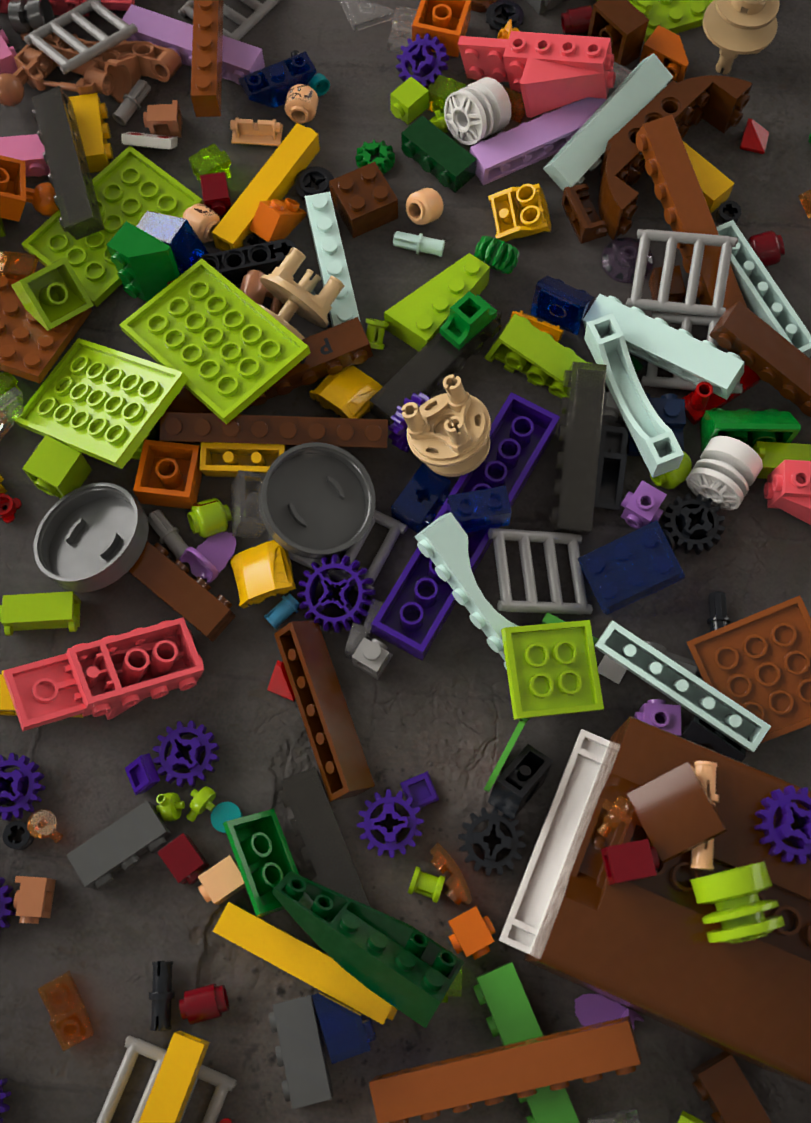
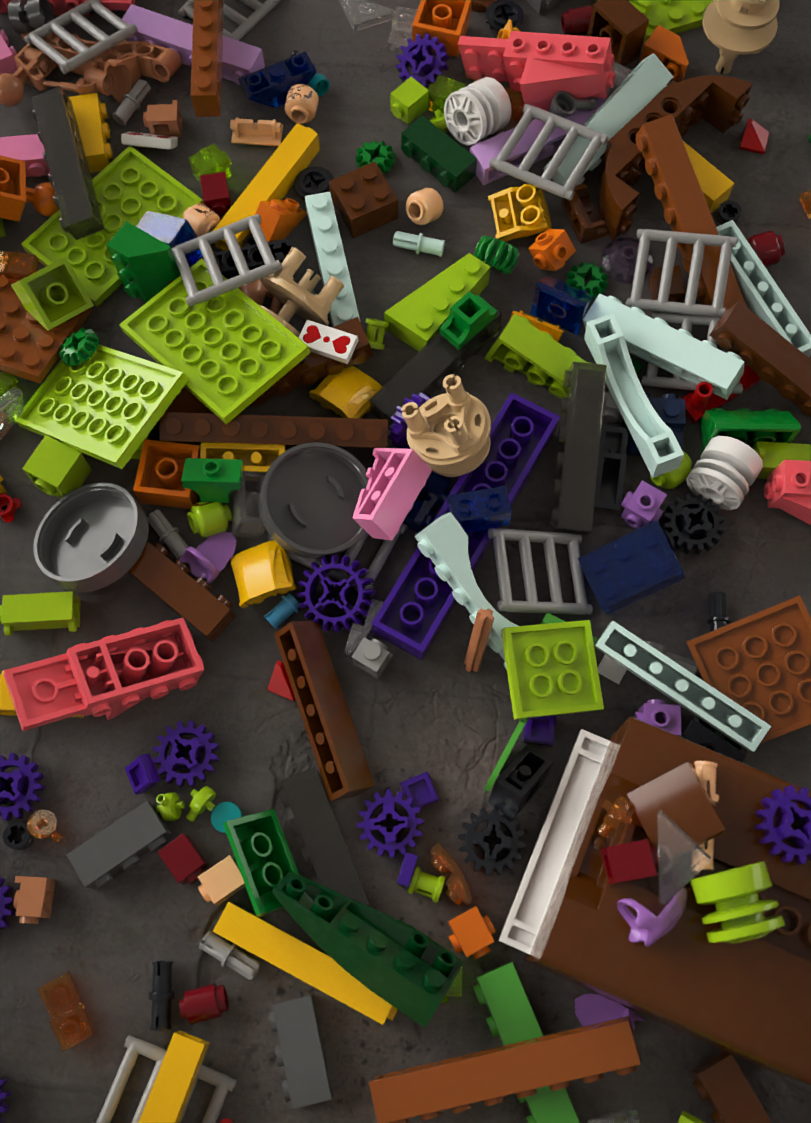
(85, 341): none -> green gear
(212, 478): none -> green brick
(229, 955): none -> light grey axle
(245, 275): none -> light grey bar
(328, 341): none -> white tile
(343, 1028): clear blue slope -> none
(390, 491): none -> bright pink wedge
(407, 870): none -> dark purple tile
(479, 640): none -> nougat axle
(540, 731): none -> dark purple tile
(552, 121): none -> light grey bar
(552, 249): none -> orange brick
(565, 104): none -> dark grey bar
(598, 281): none -> green gear
(648, 926): none -> medium lavender piece
(678, 857): none -> clear tile

